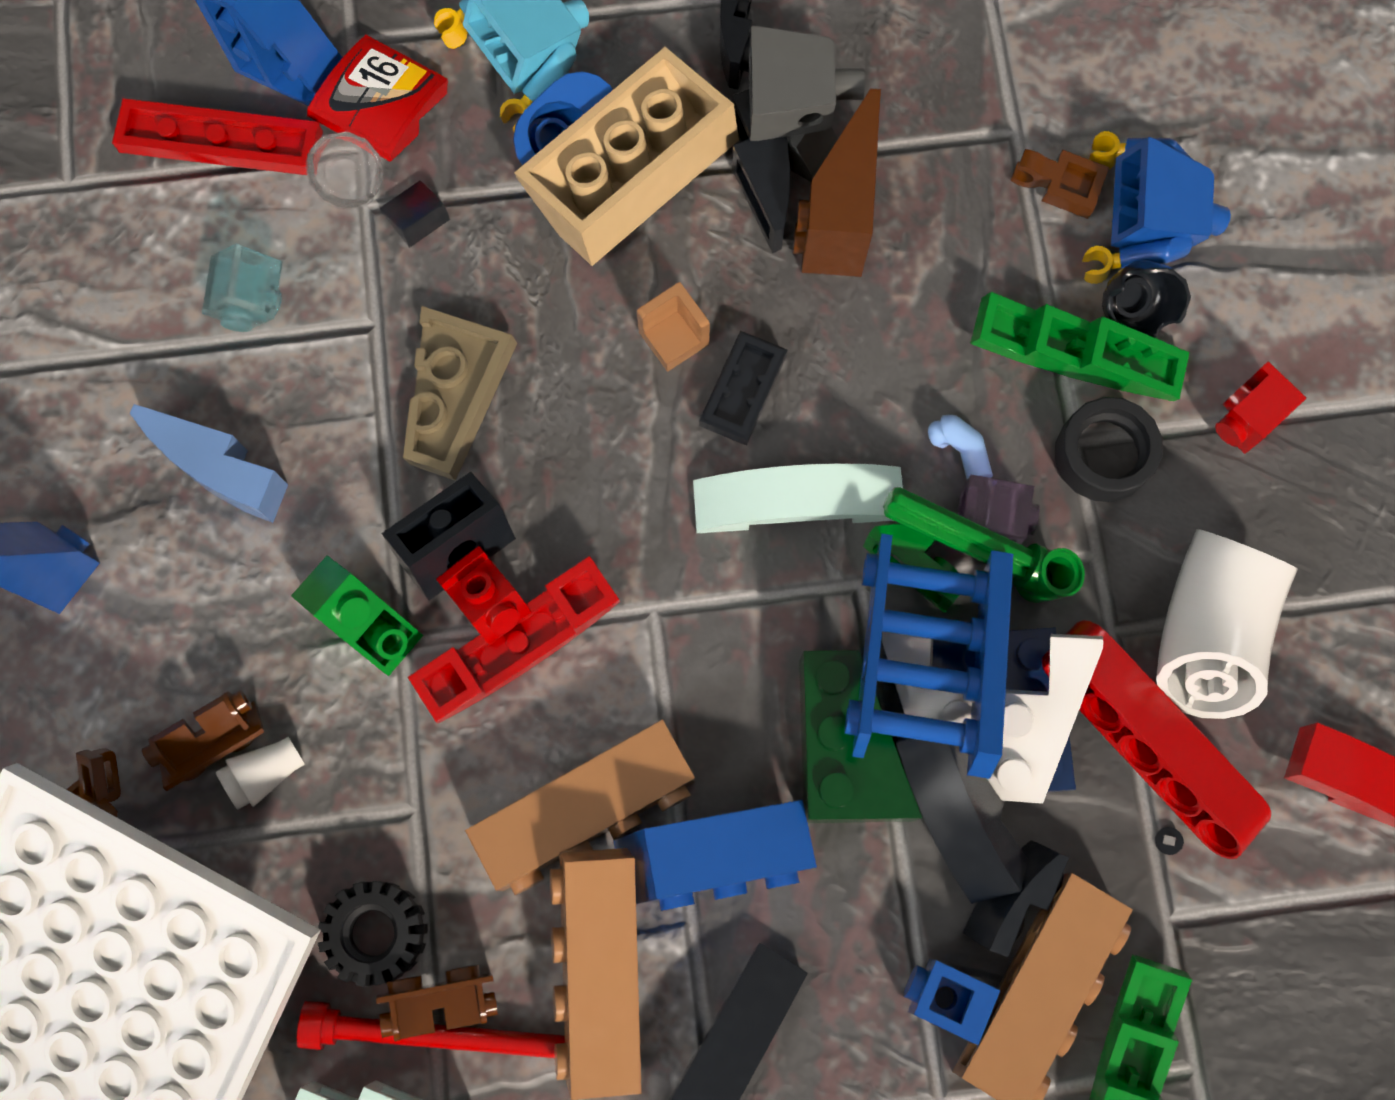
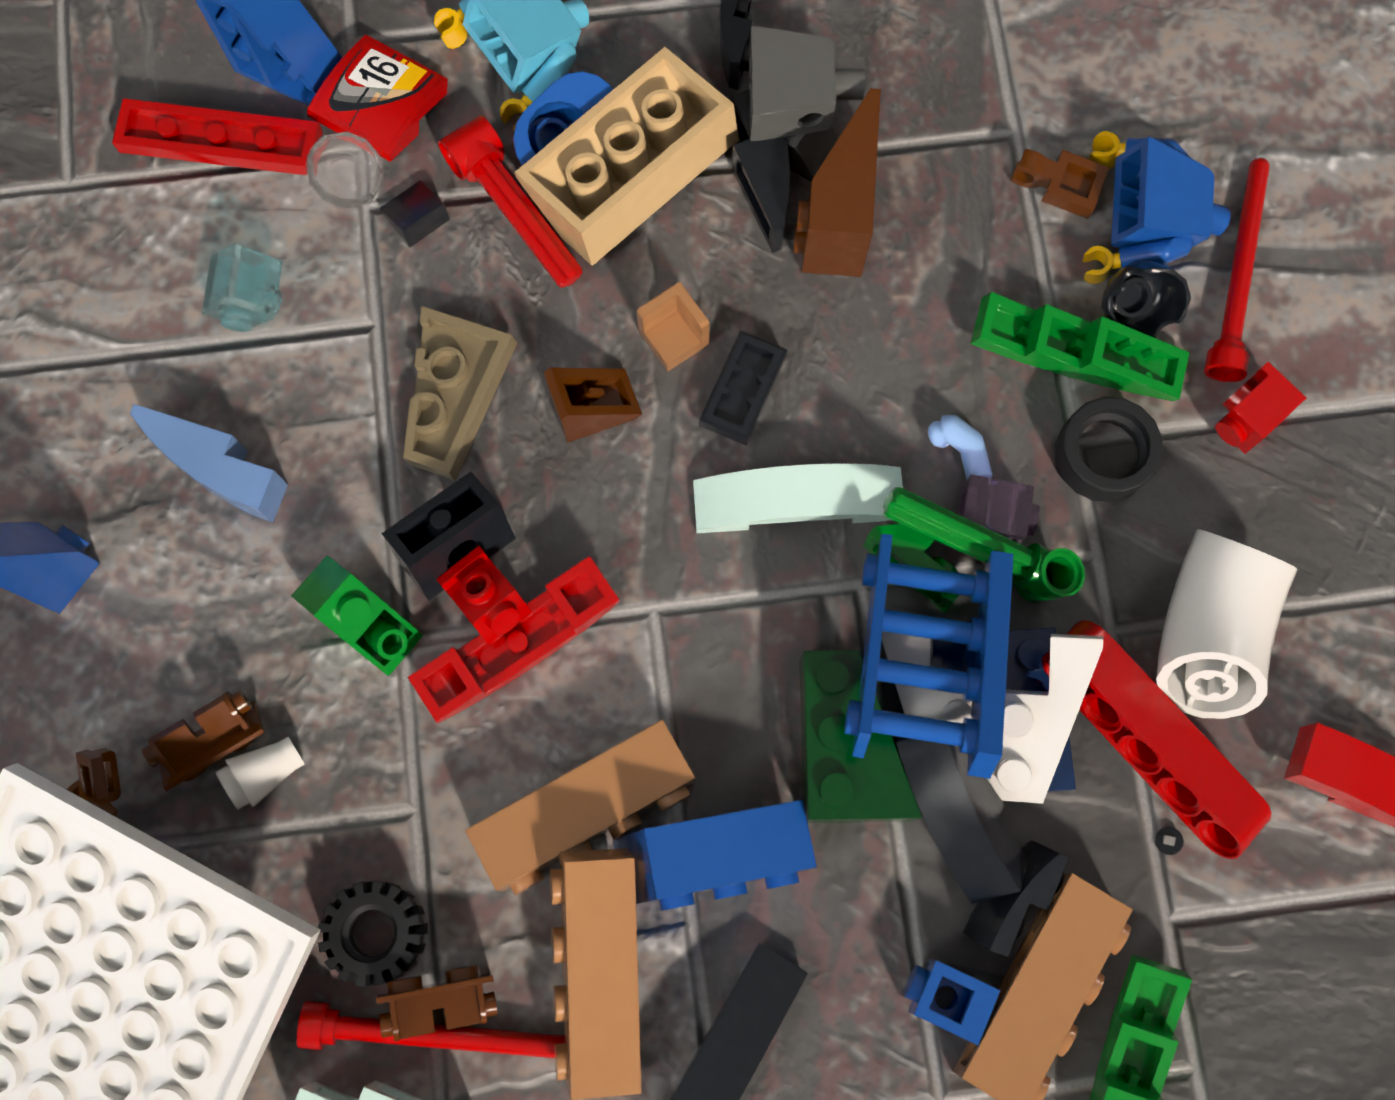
(477, 155): none -> red axle
(591, 399): none -> reddish brown slope
(1228, 357): none -> red piece

